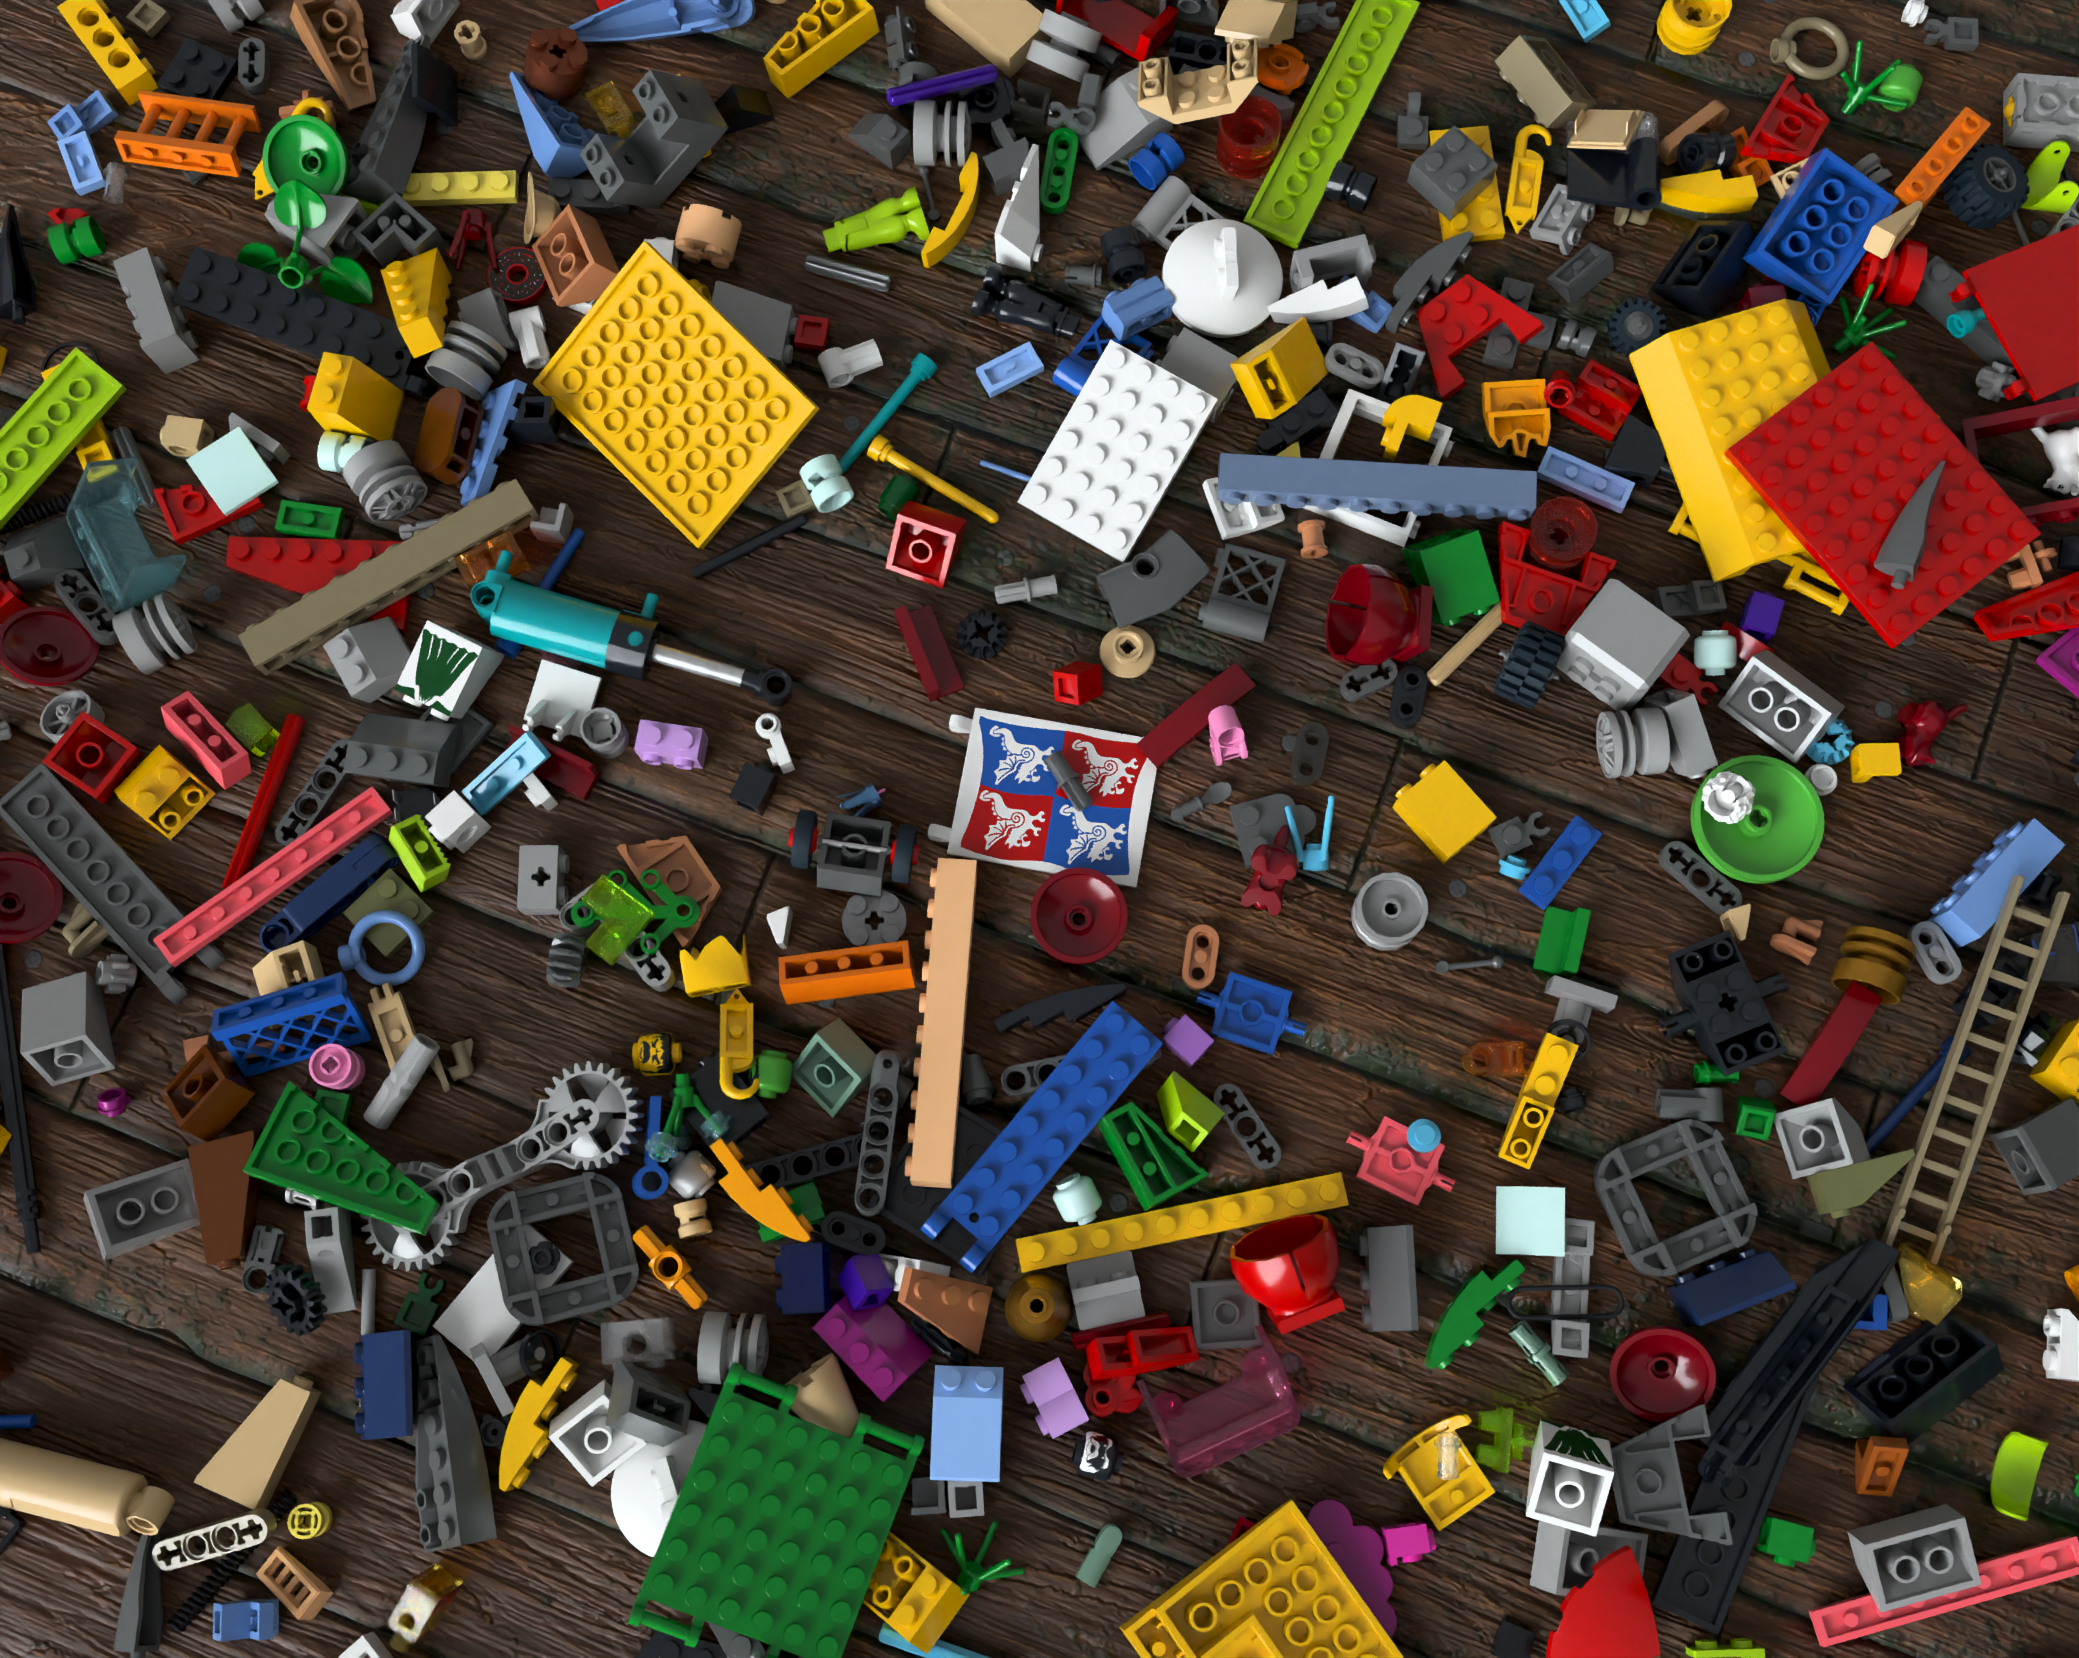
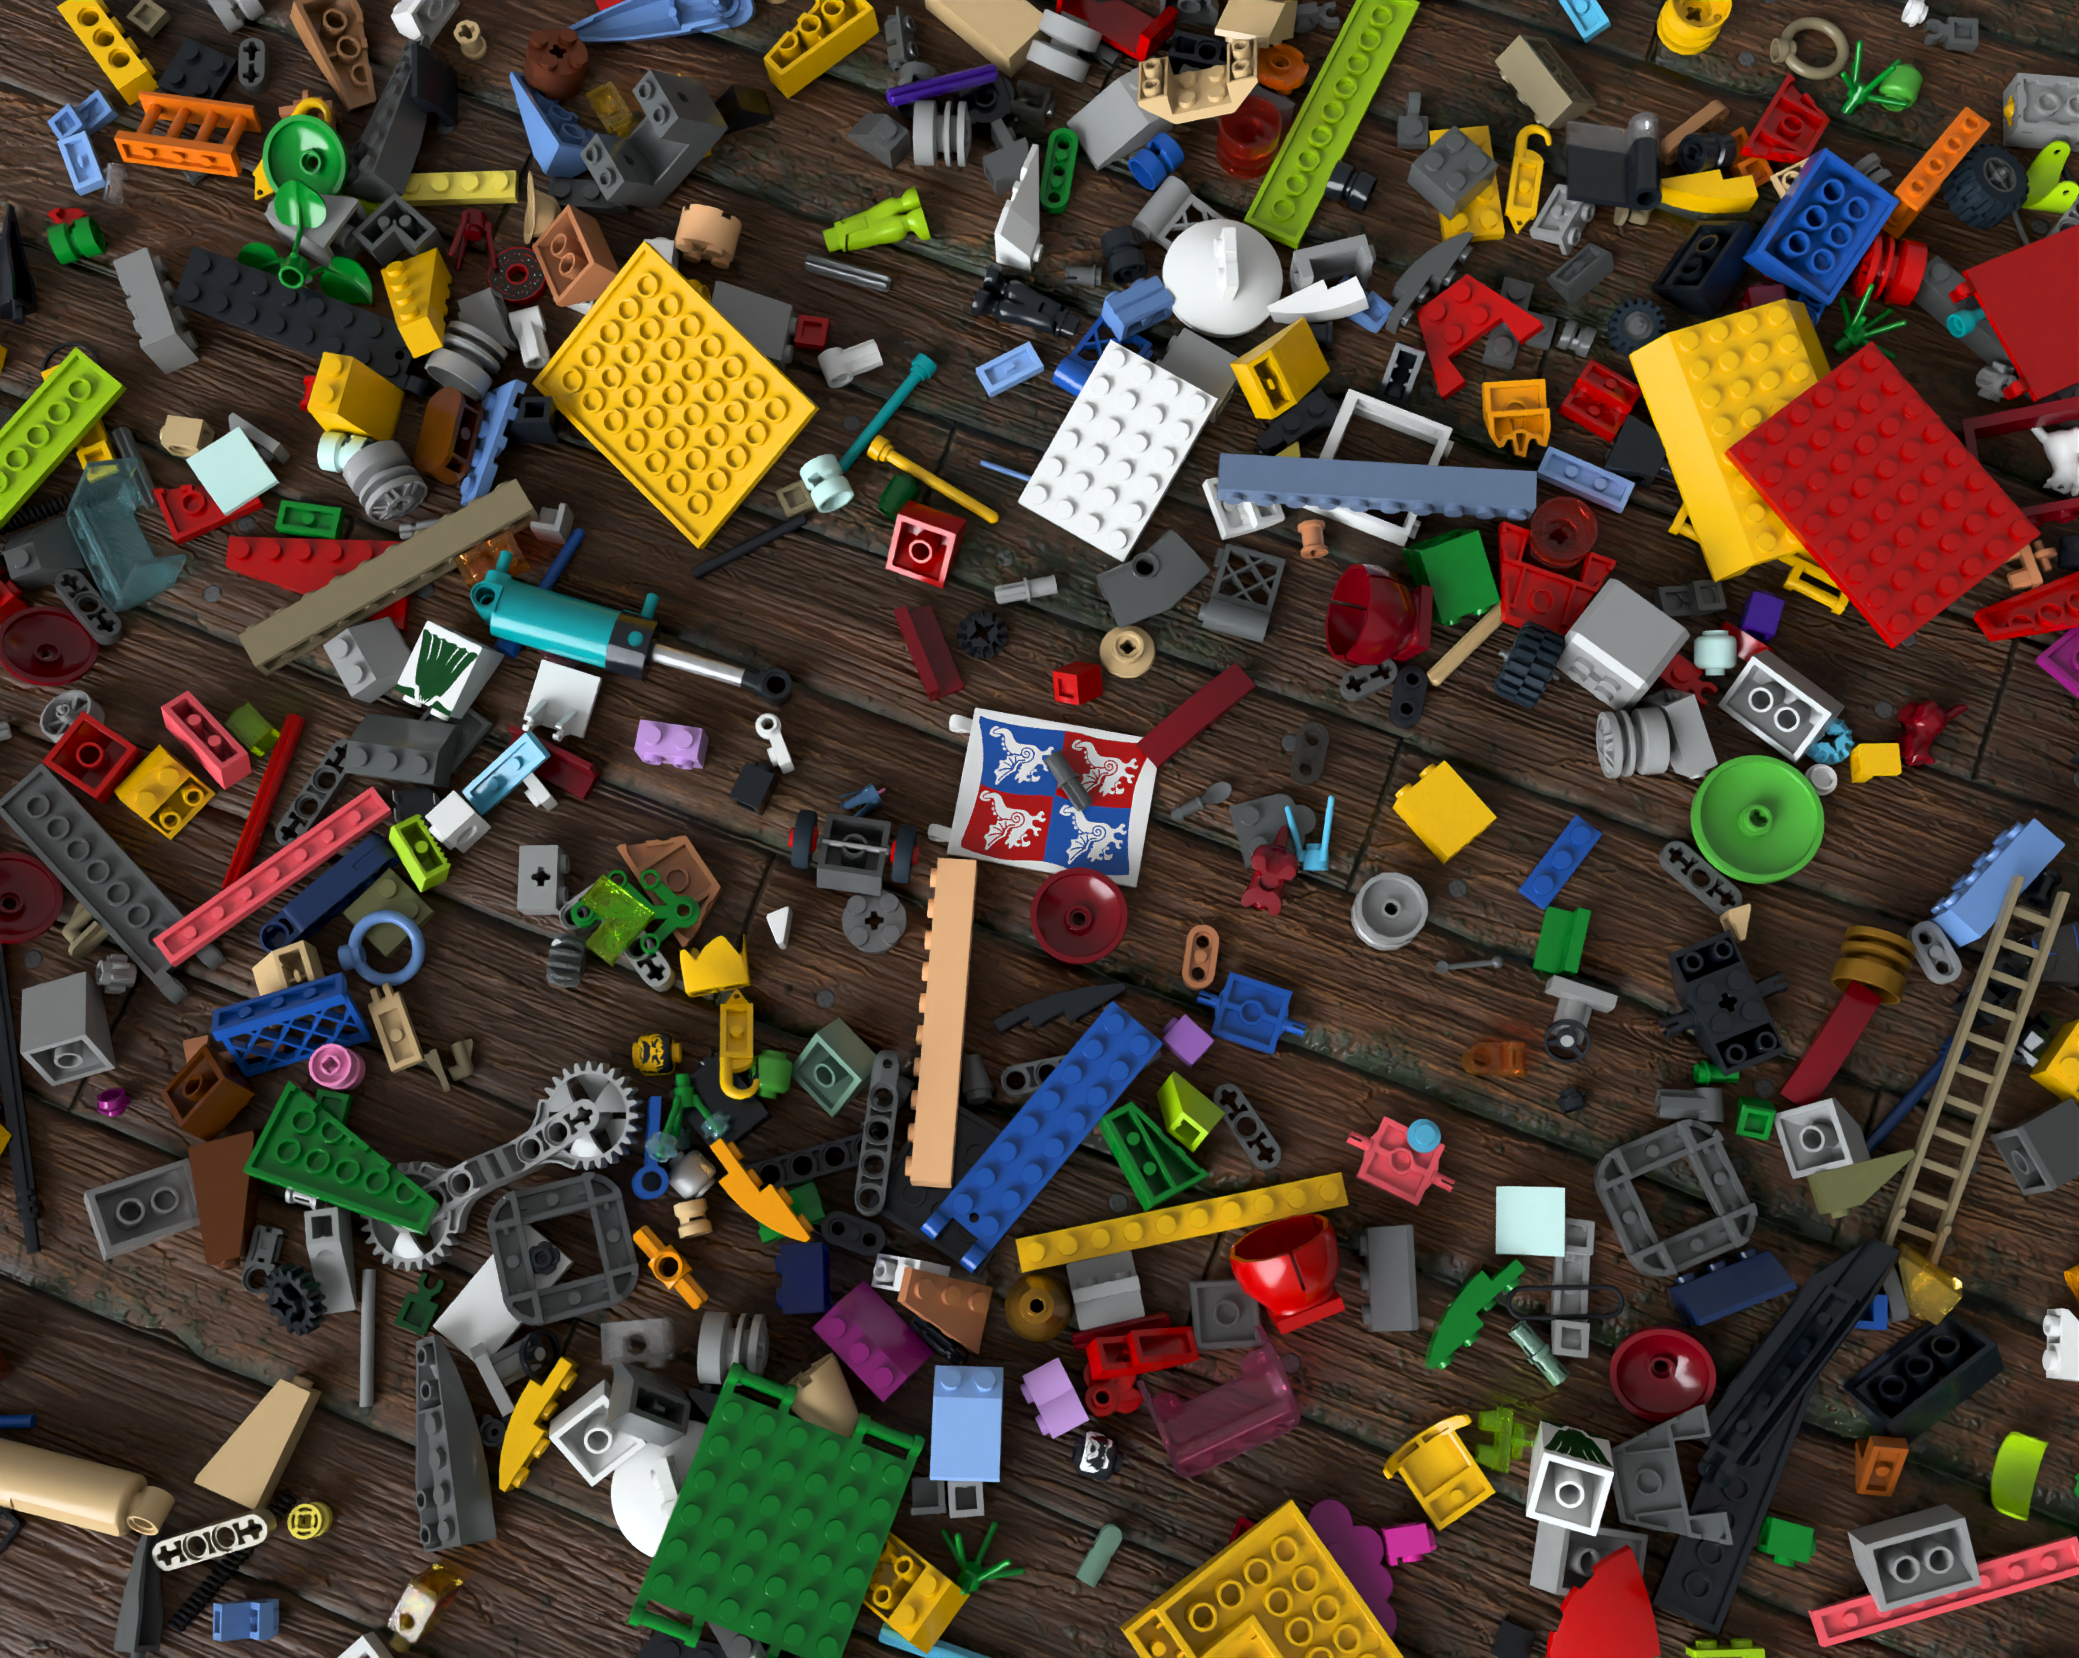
(150, 636): light grey wheel -> none
(311, 1596): light nougat slope -> none
(384, 1385): dark blue slope -> none
(401, 1081): light grey axle -> none
(604, 733): light grey wheel -> none
(846, 972): orange brick -> none
(865, 1282): dark purple brick -> none
(933, 214): dark grey hinge -> none
(942, 242): yellow slope -> none
(1077, 1199): light aqua head -> none
(1084, 118): dark grey bar -> none
(1226, 735): bright pink piece -> none
(1353, 365): light grey plate -> none
(1410, 416): yellow brick -> none
(1448, 1446): clear pin -> none
(1514, 867): medium azure plate -> none
(1515, 836): dark grey plate -> none
(1537, 1100): yellow slope -> none
(1559, 390): red cone -> none
(1605, 129): tan piece -> none
(1728, 797): white piece -> none
(1789, 945): nougat piece -> none
(1891, 230): tan slope -> none
(1905, 542): dark grey piece -> none

